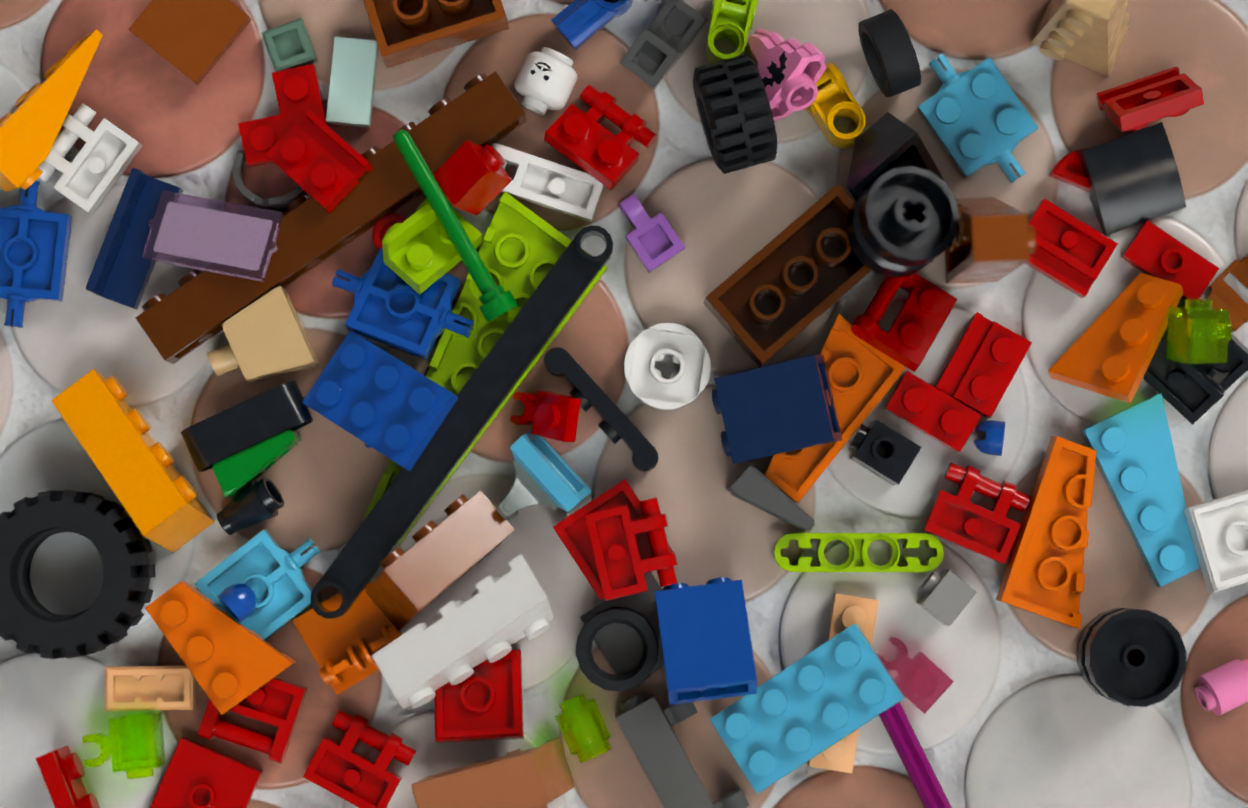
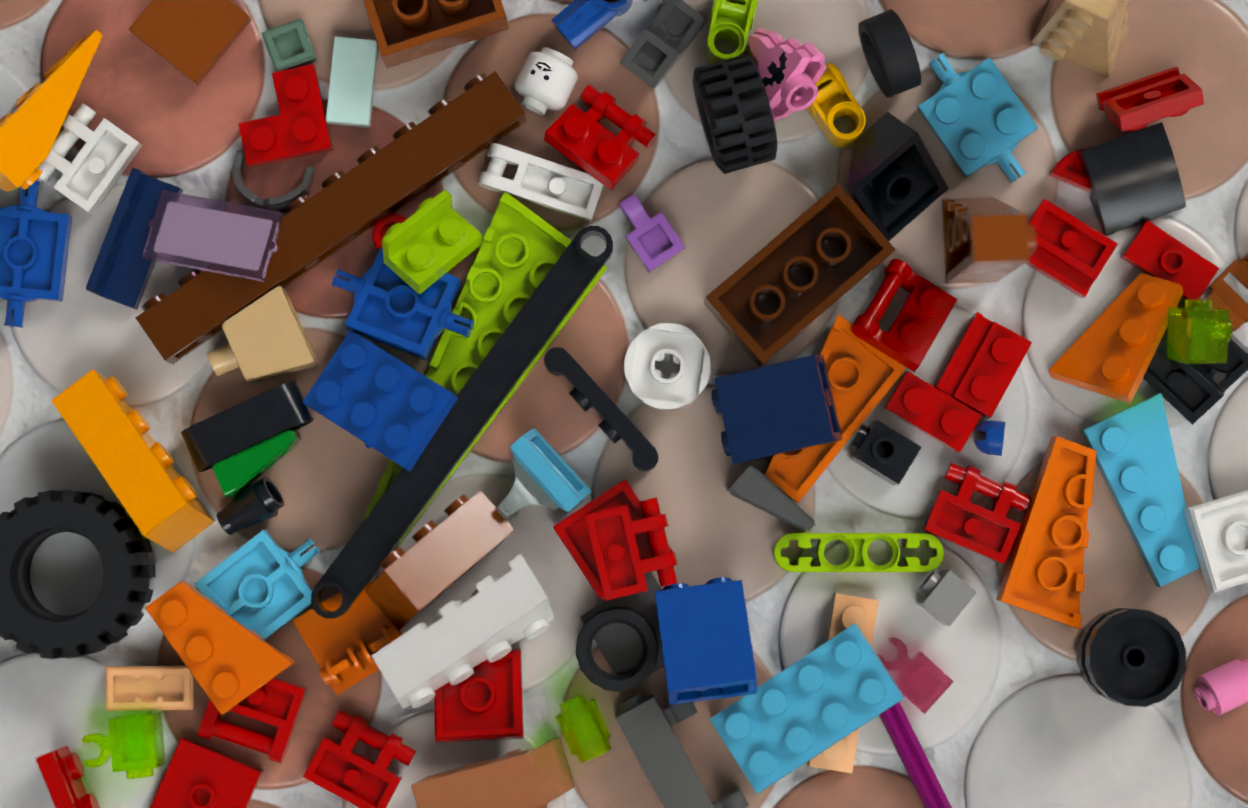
(238, 600): blue hinge -> none
(319, 161): red plate -> none
(472, 177): red brick -> none
(493, 298): green piece -> none
(549, 414): red plate -> none
(902, 221): black wheel -> none

